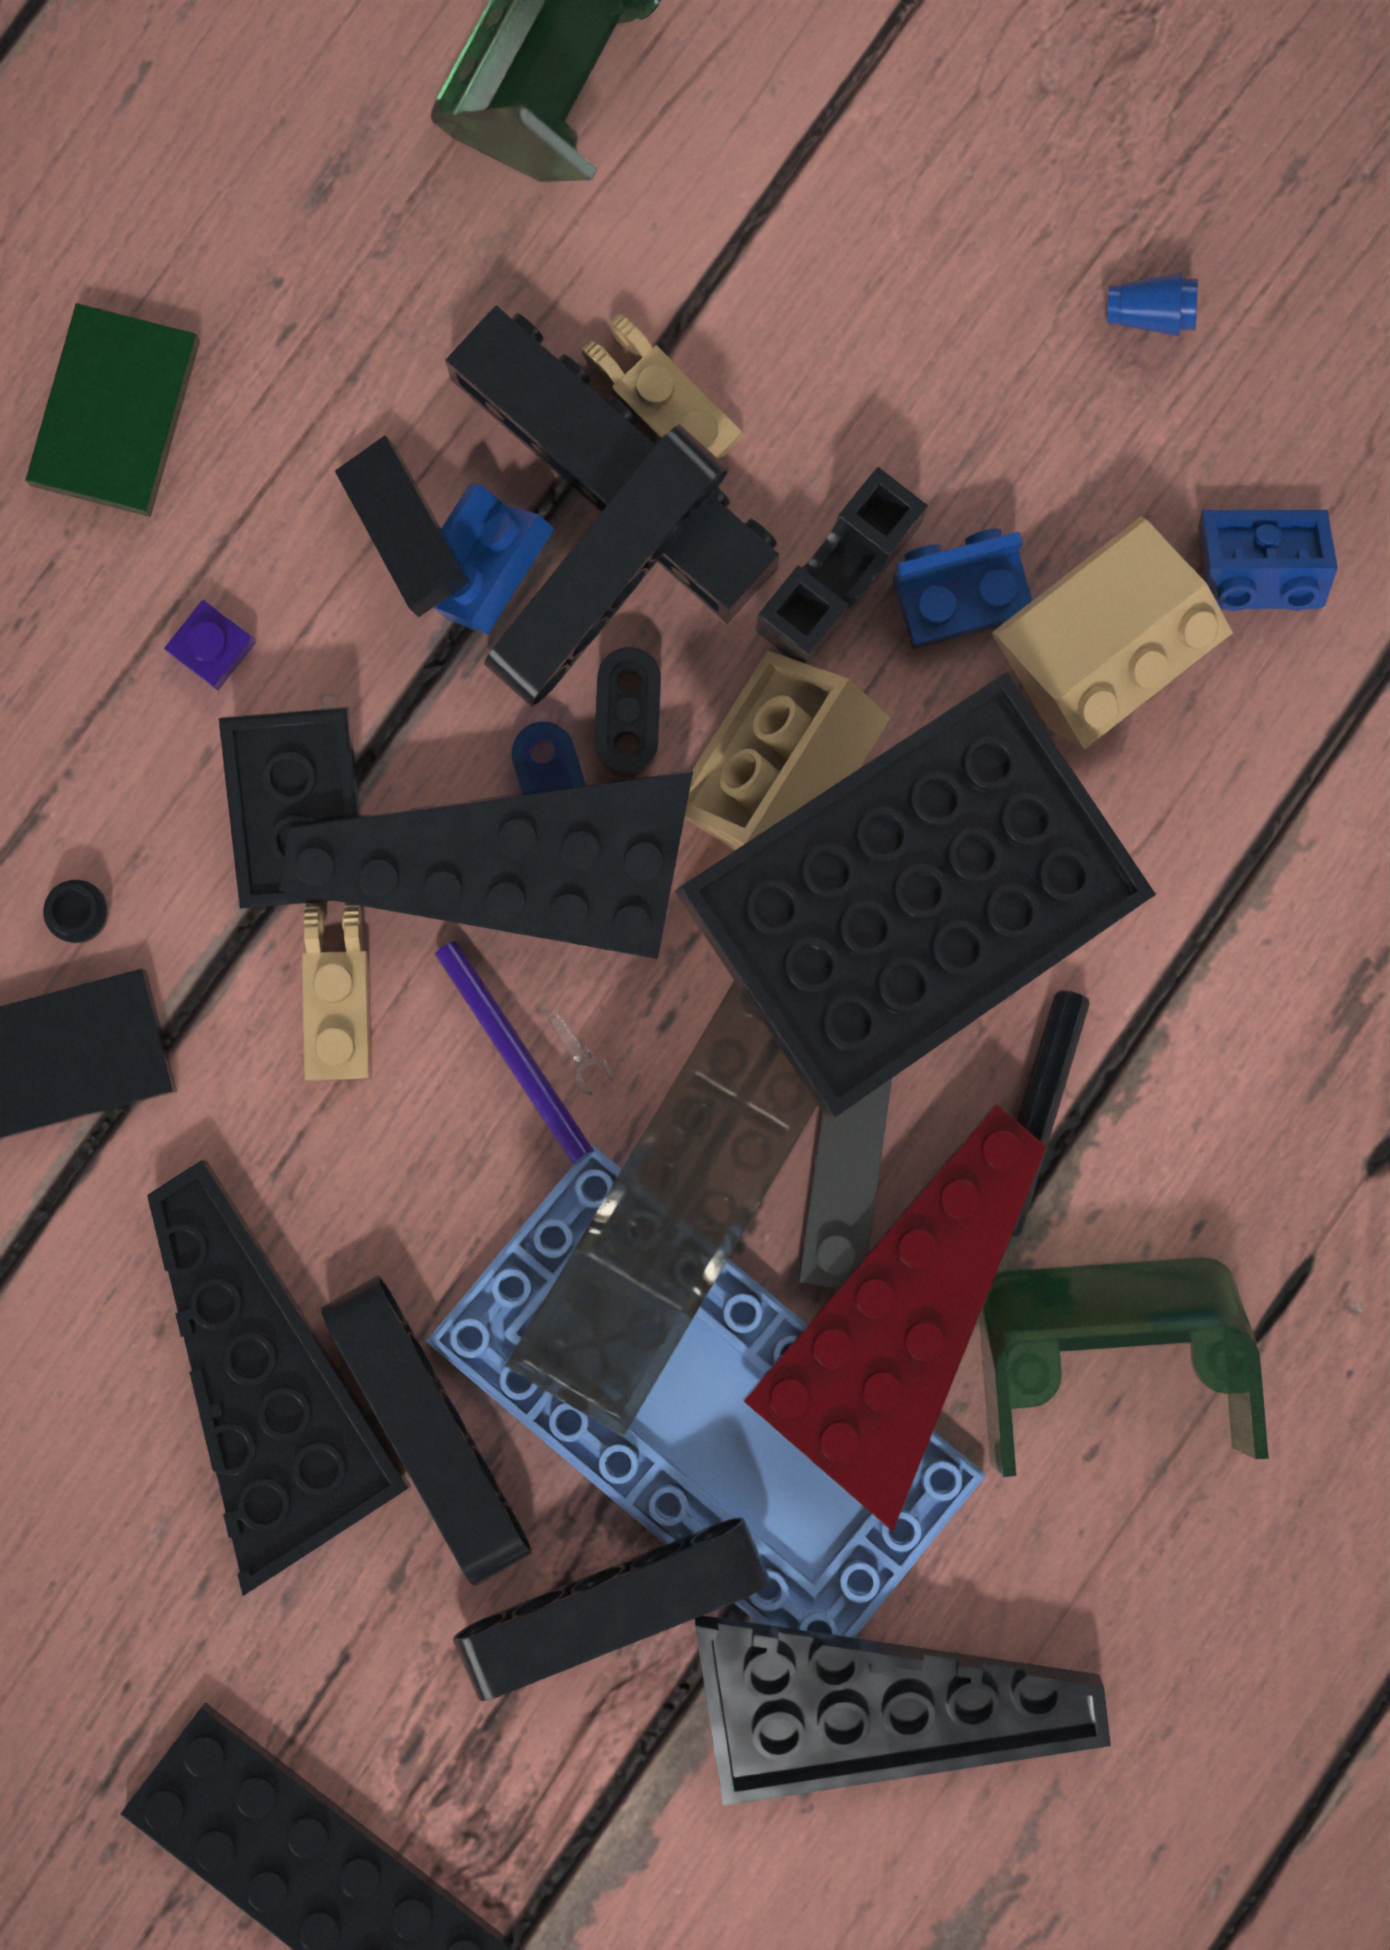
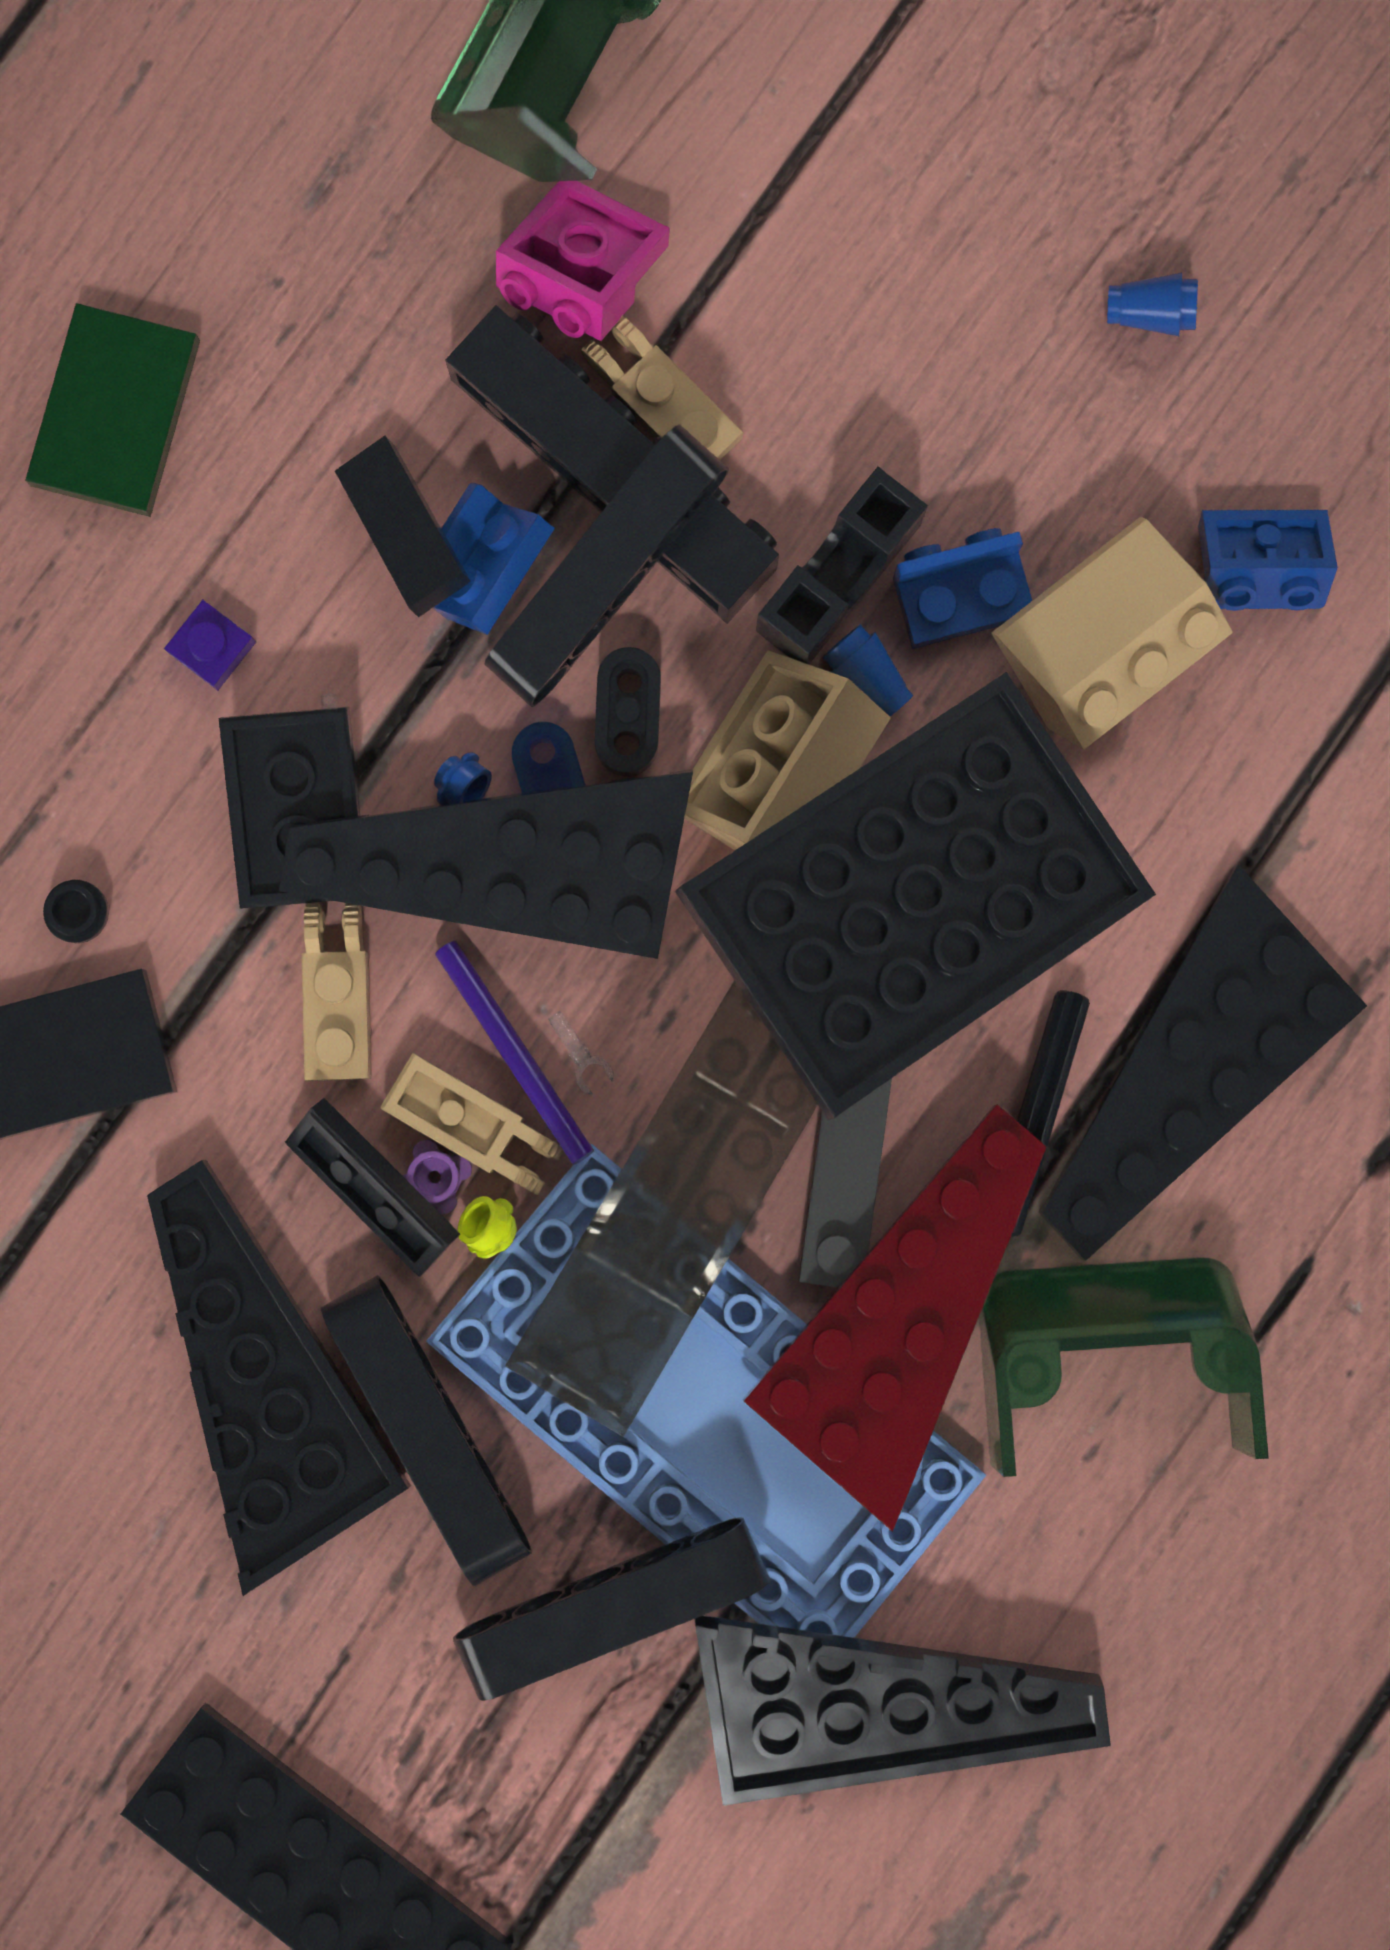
(371, 1187): none -> black tile
(452, 1171): none -> medium lavender plate
(461, 780): none -> blue plate
(464, 1120): none -> tan hinge
(487, 1226): none -> neon yellow plate
(579, 259): none -> dark pink plate
(870, 668): none -> blue cone
(1217, 1043): none -> black wing

